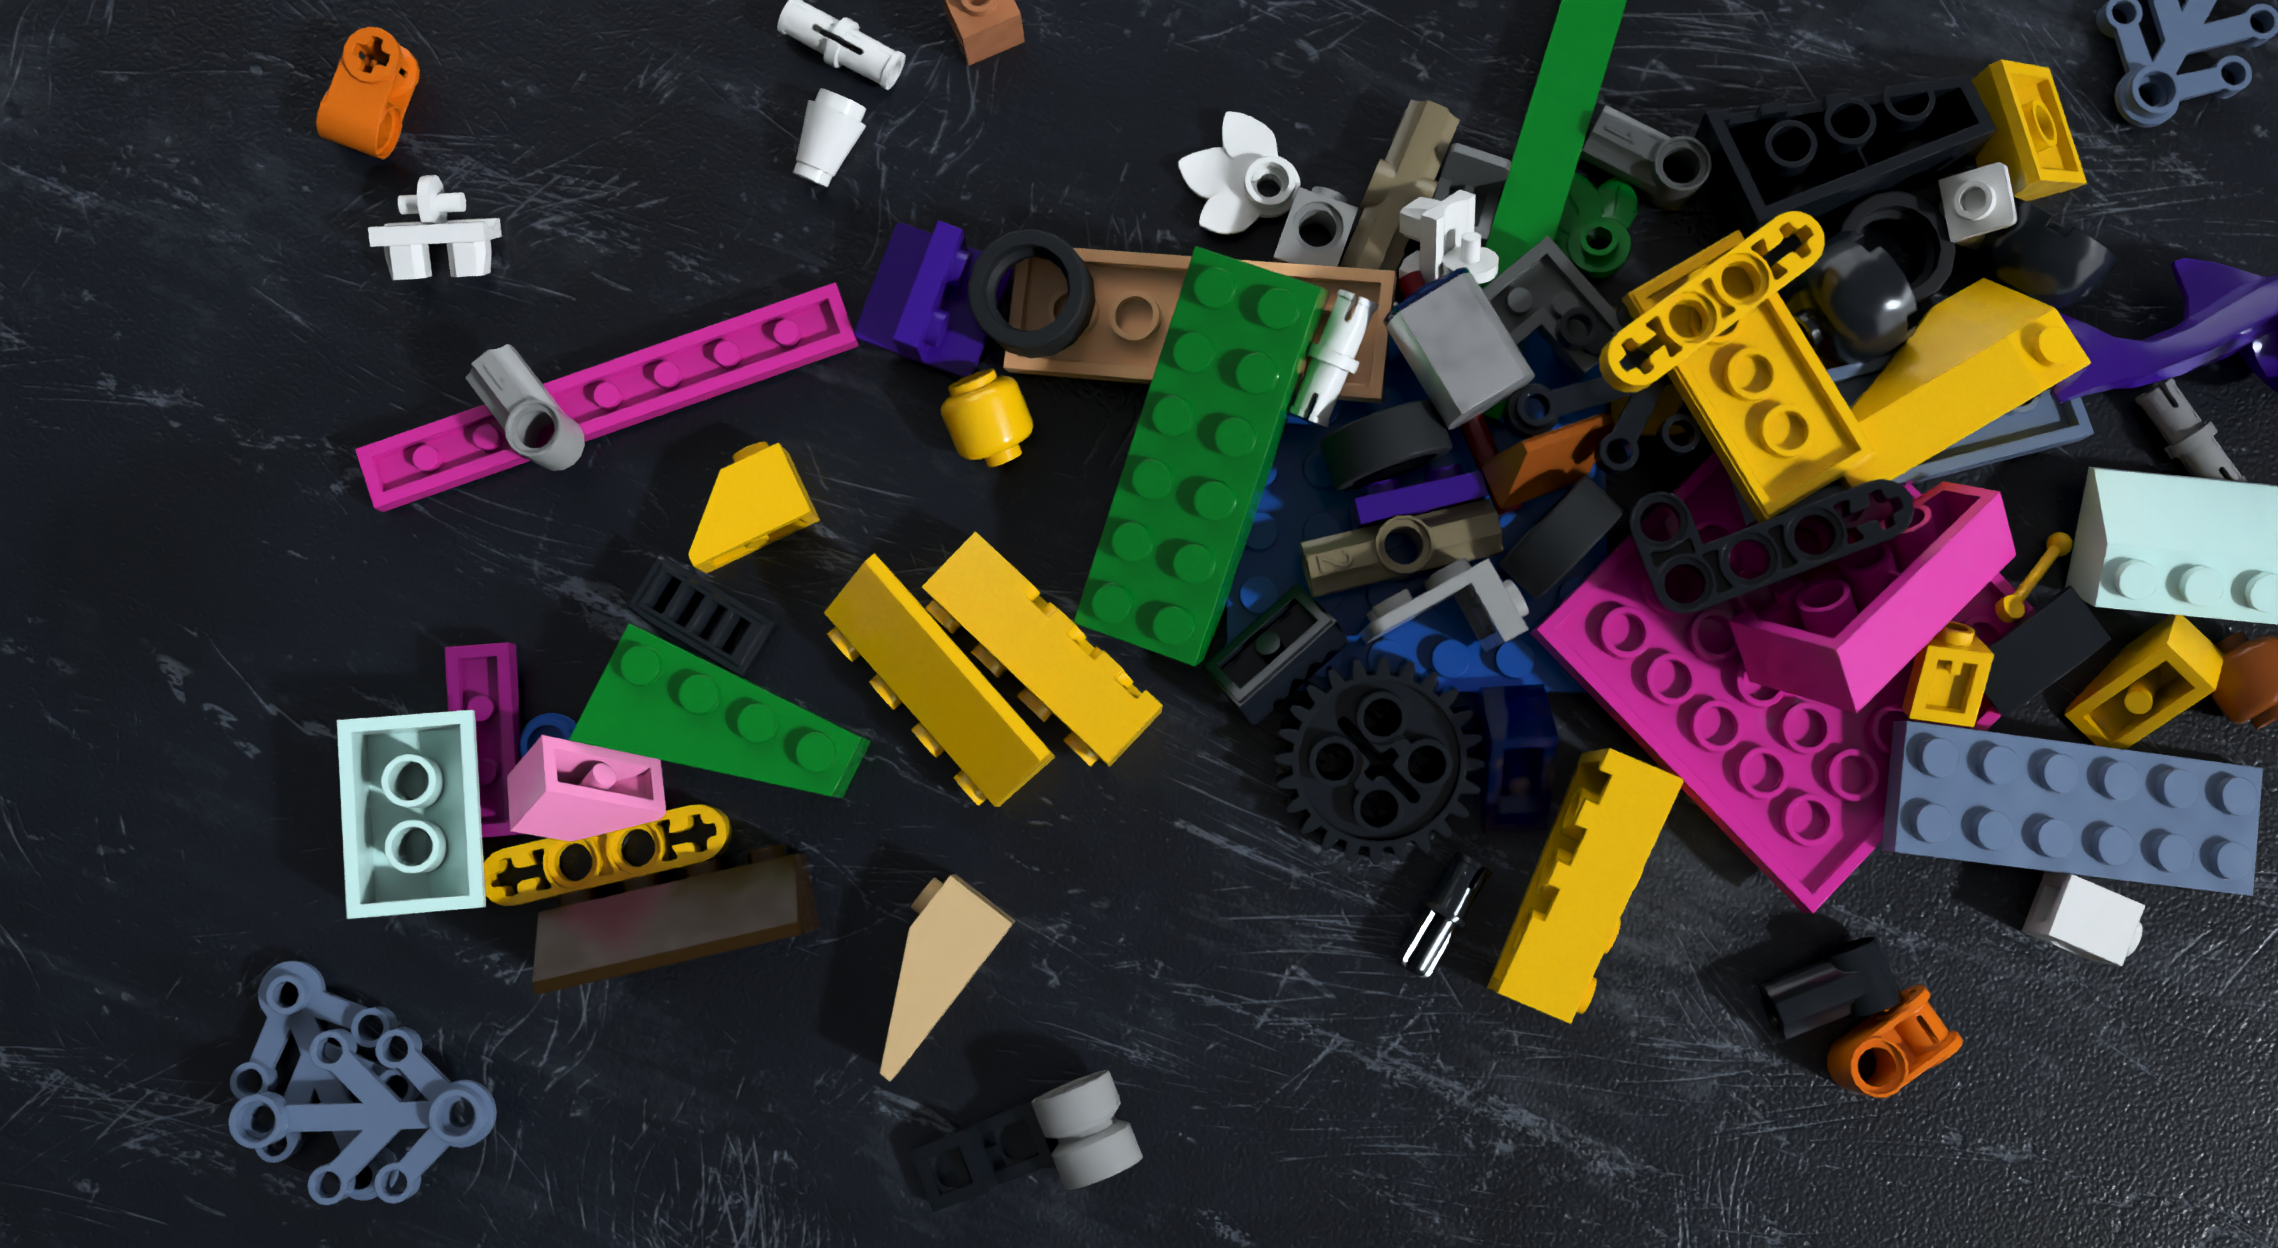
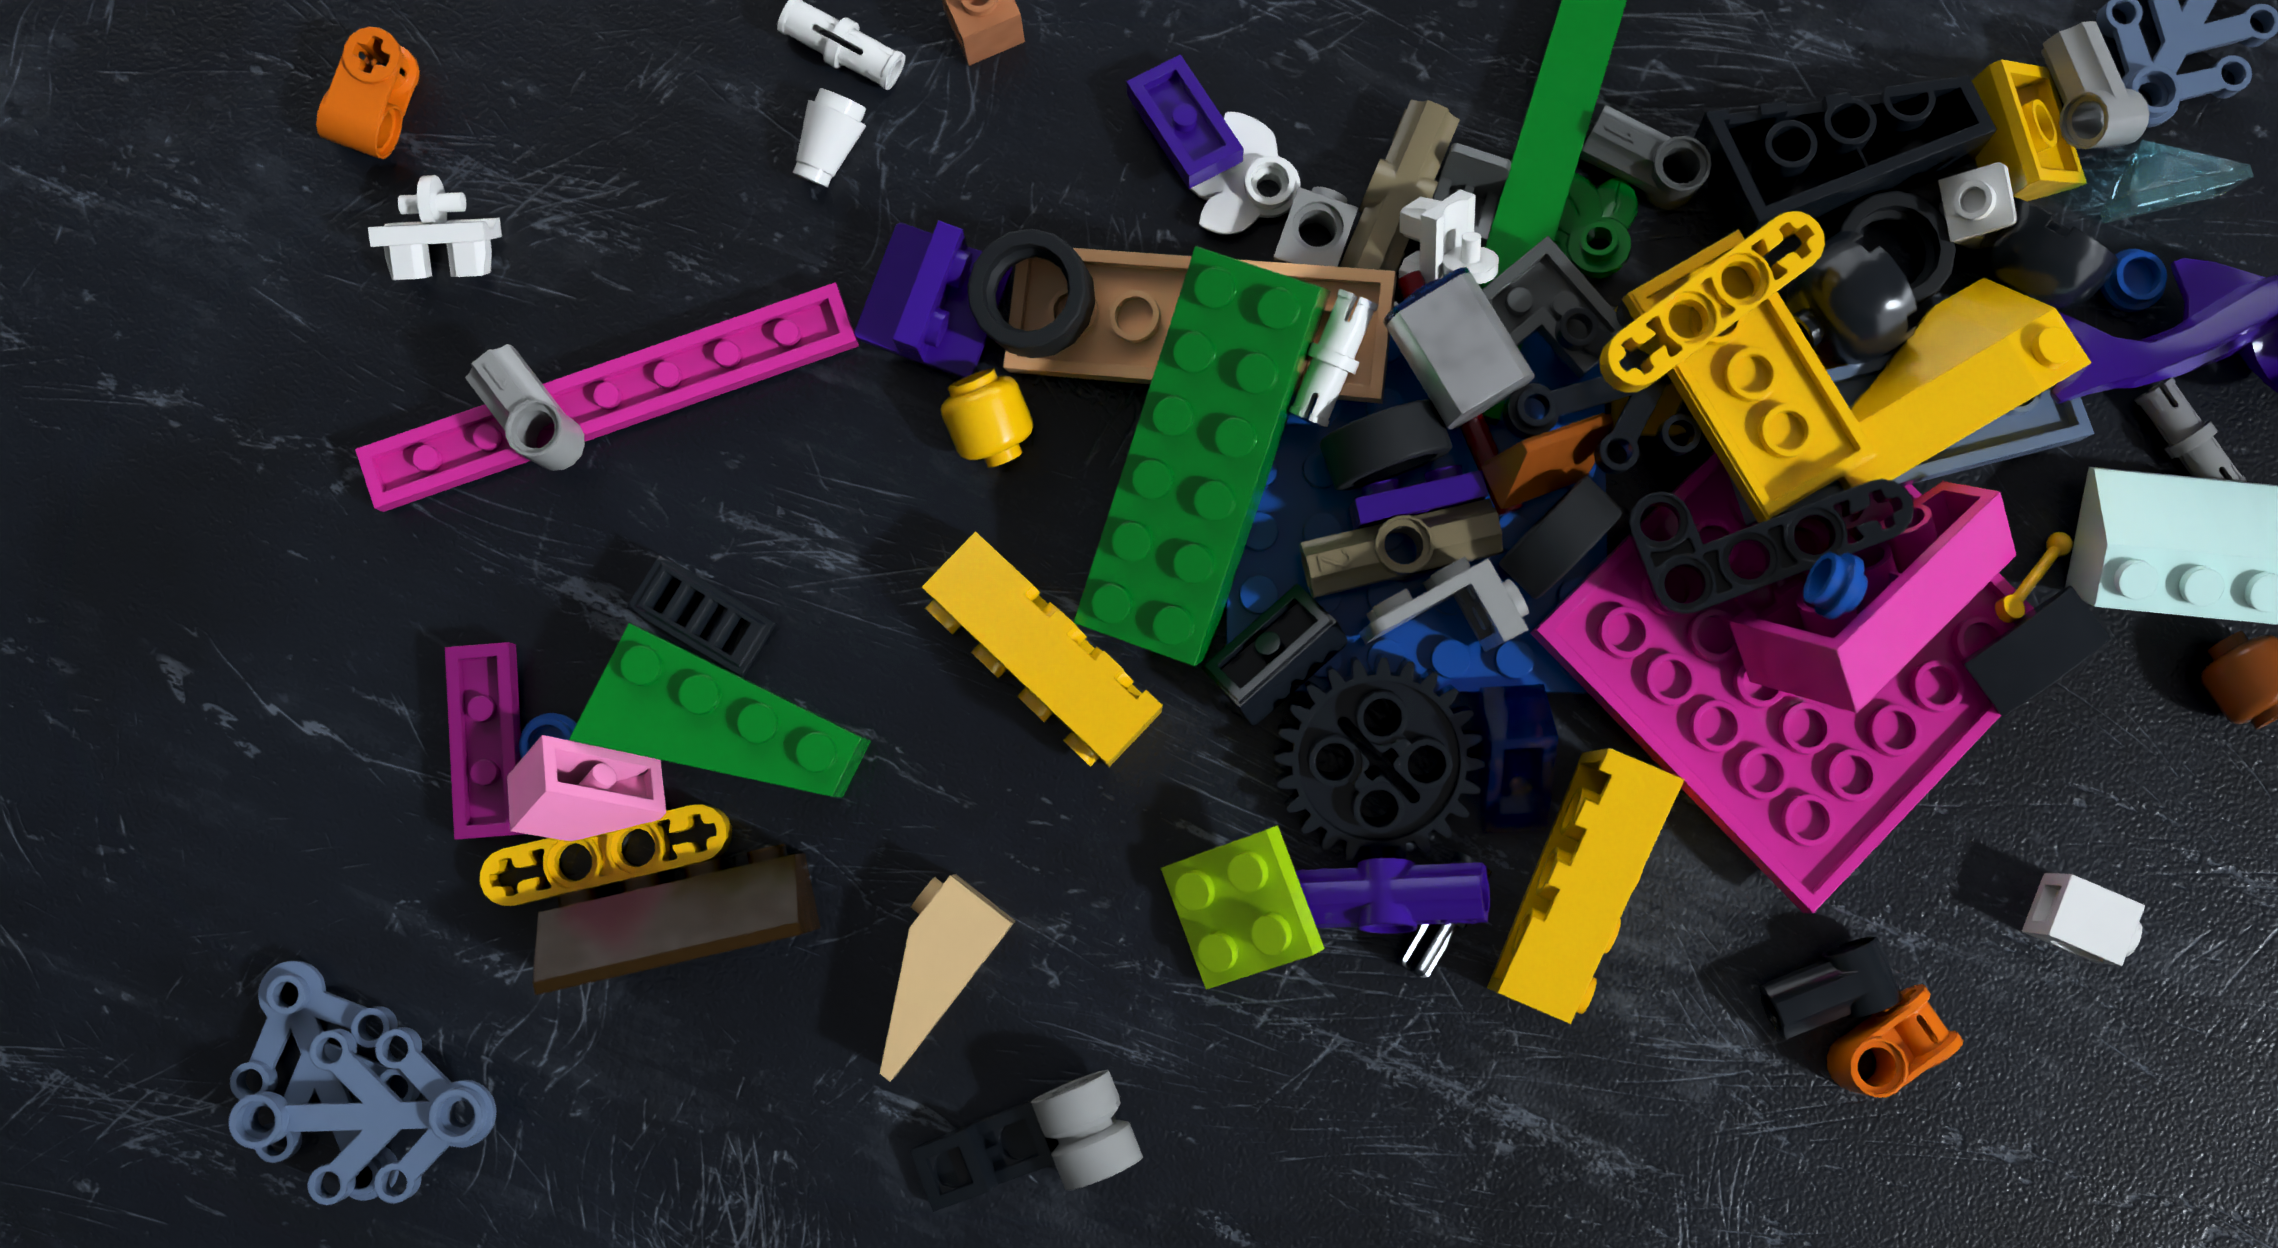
(411, 814): light aqua slope -> none
(751, 507): yellow slope -> none
(937, 683): yellow slope -> none
(1184, 121): none -> dark purple plate
(1242, 908): none -> lime plate
(1396, 895): none -> dark purple piece
(1835, 584): none -> blue plate
(1949, 677): yellow bracket -> none
(2071, 808): sand blue plate -> none
(2092, 90): none -> light grey piece
(2135, 281): none -> blue plate
(2147, 684): yellow slope -> none
(2170, 177): none -> clear light blue slope

